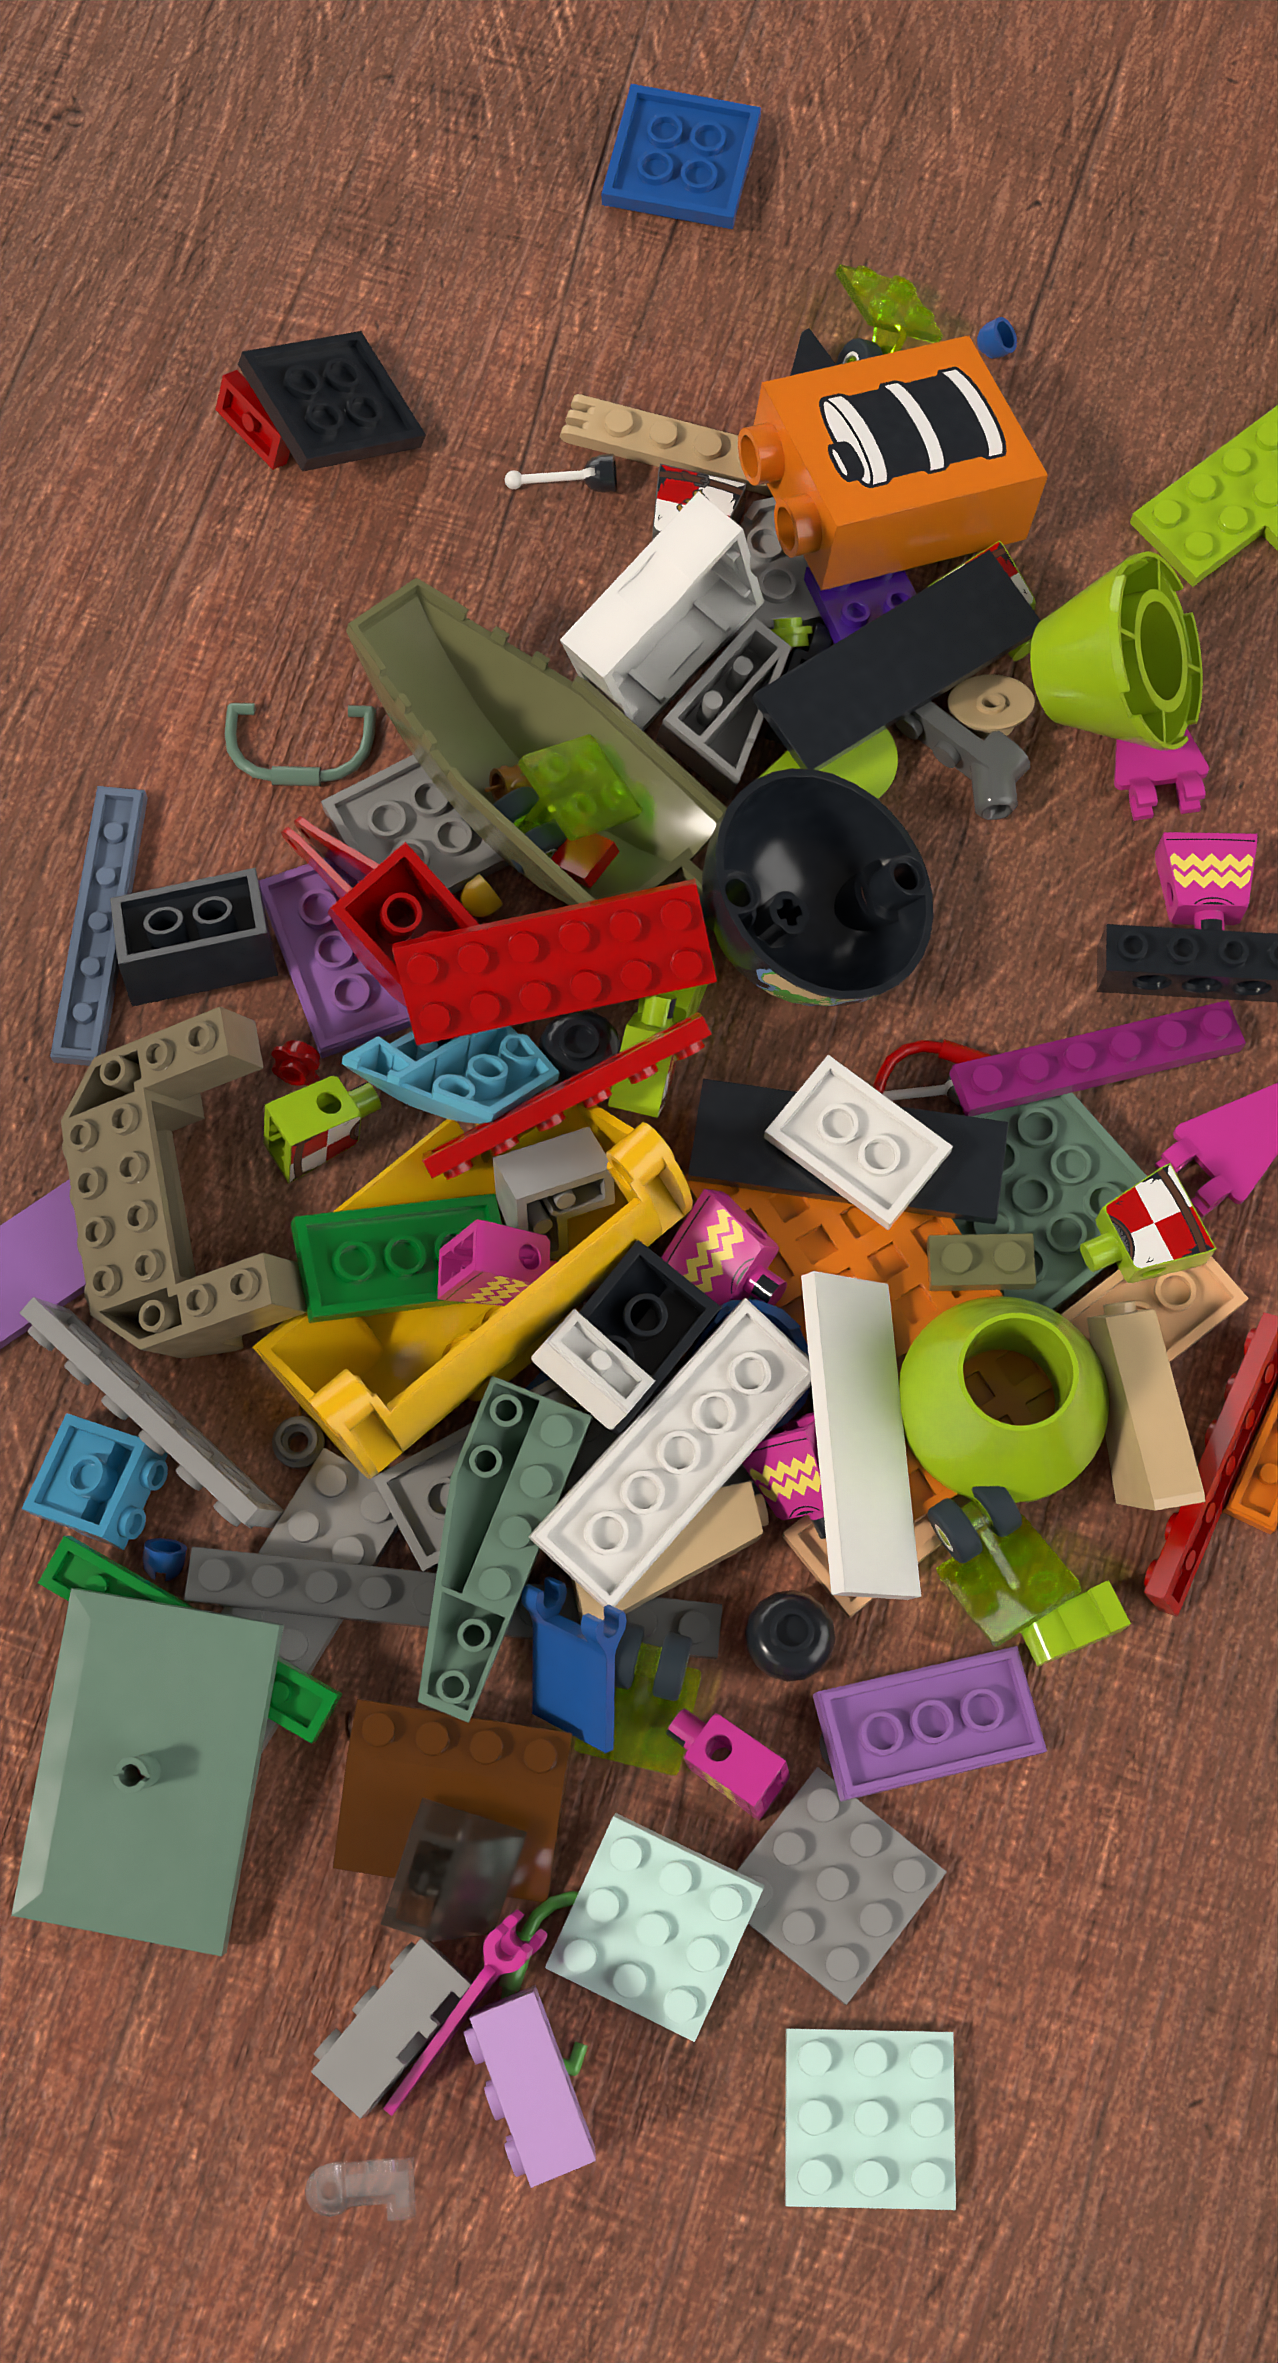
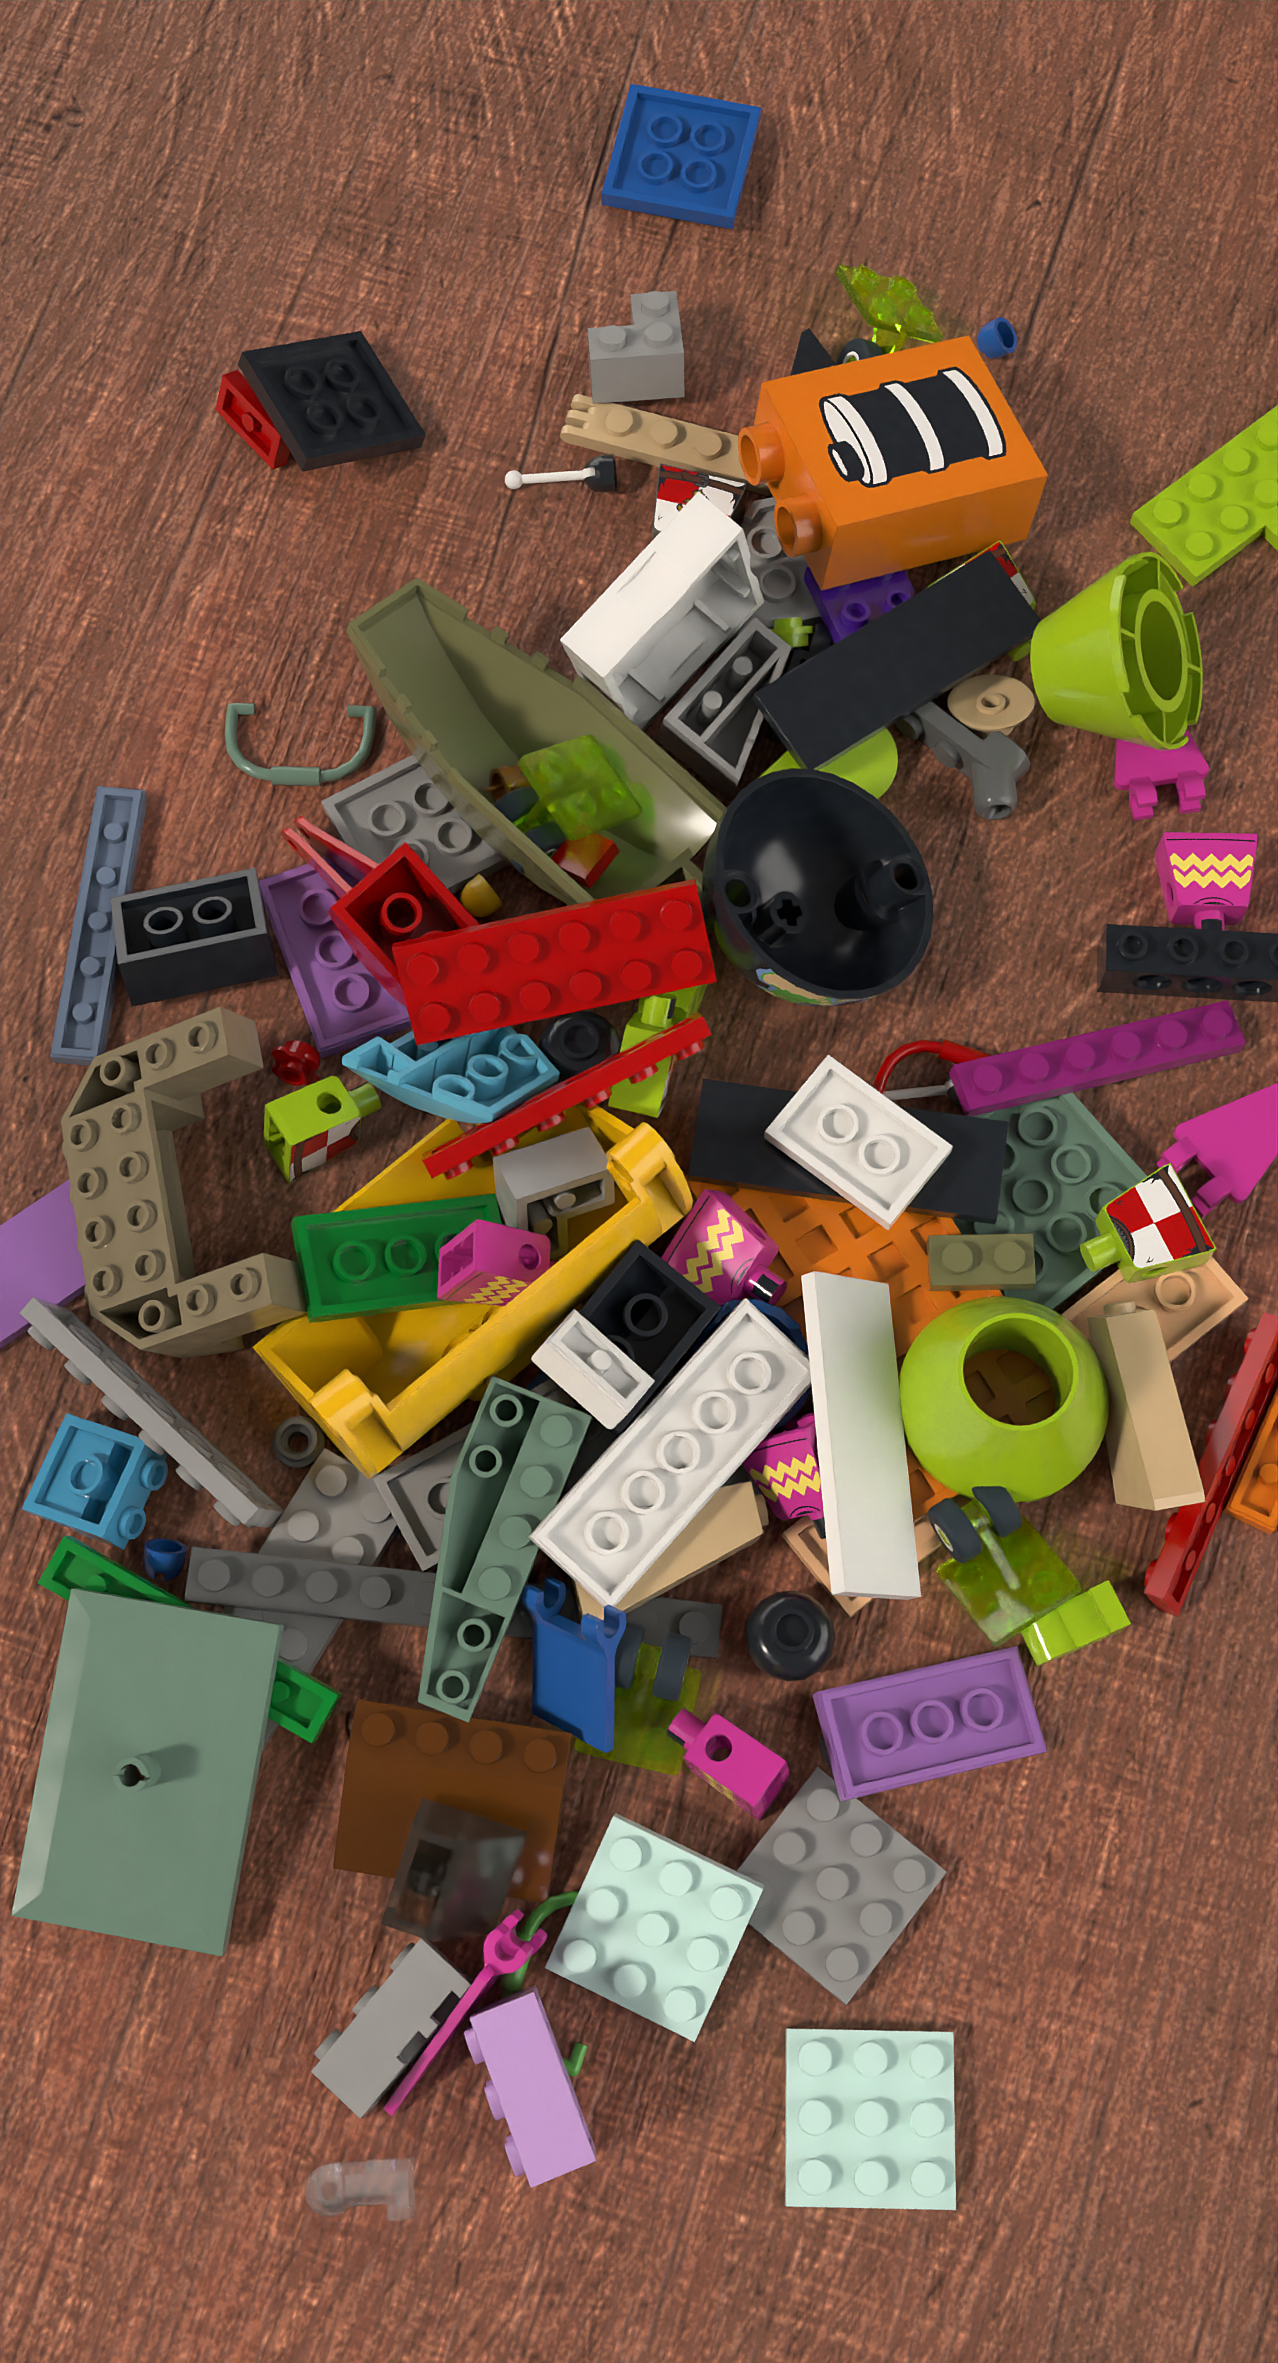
(642, 357): none -> light grey brick

